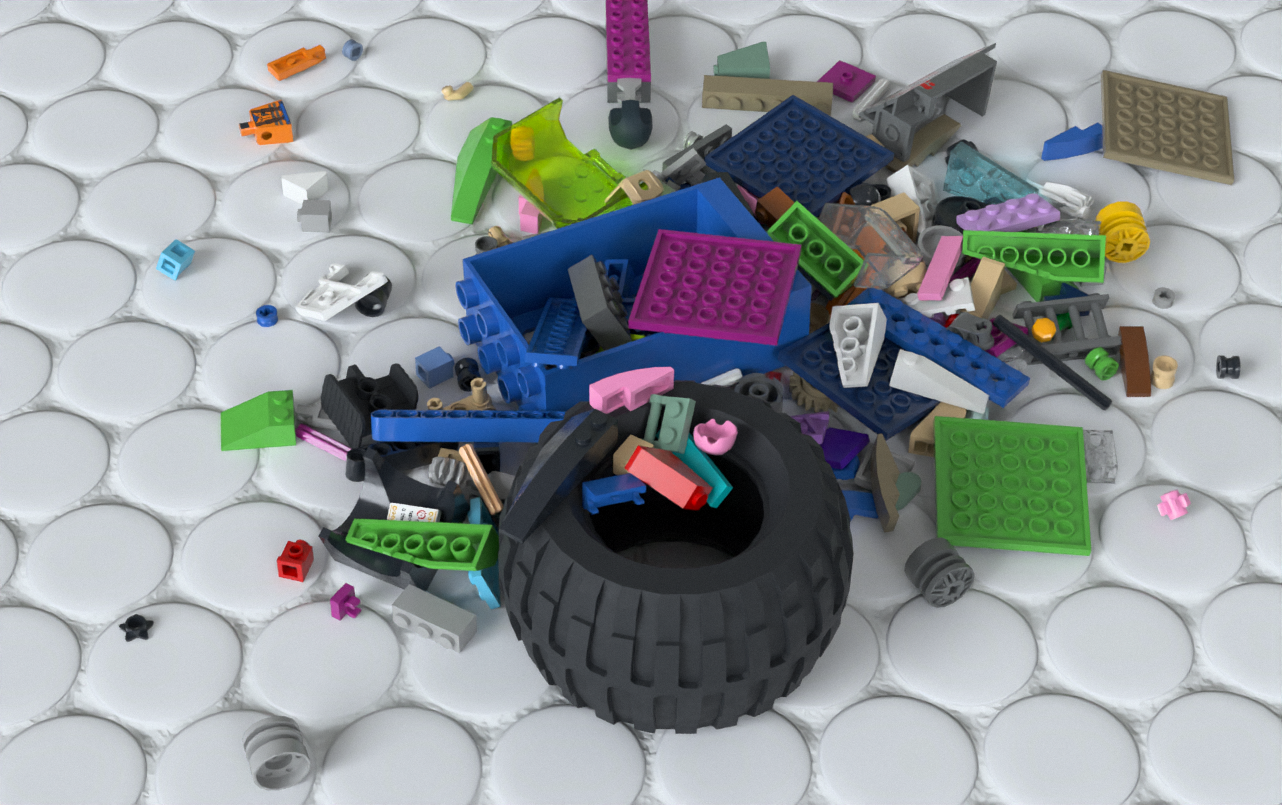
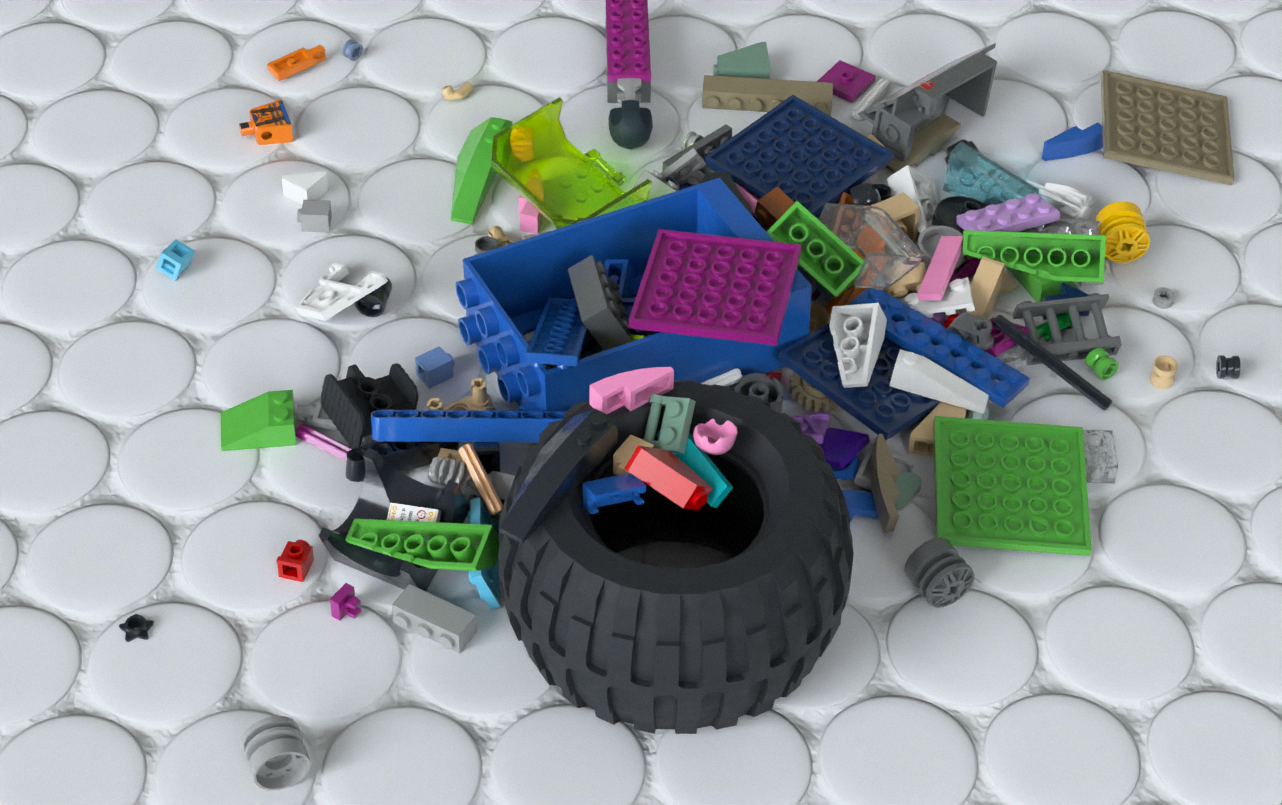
(267, 321): blue bush -> none
(466, 371): black wheel -> none
(633, 190): tan piece -> none
(1043, 330): light orange tile -> none
(1134, 361): reddish brown slope -> none
(1174, 504): bright pink gear -> none

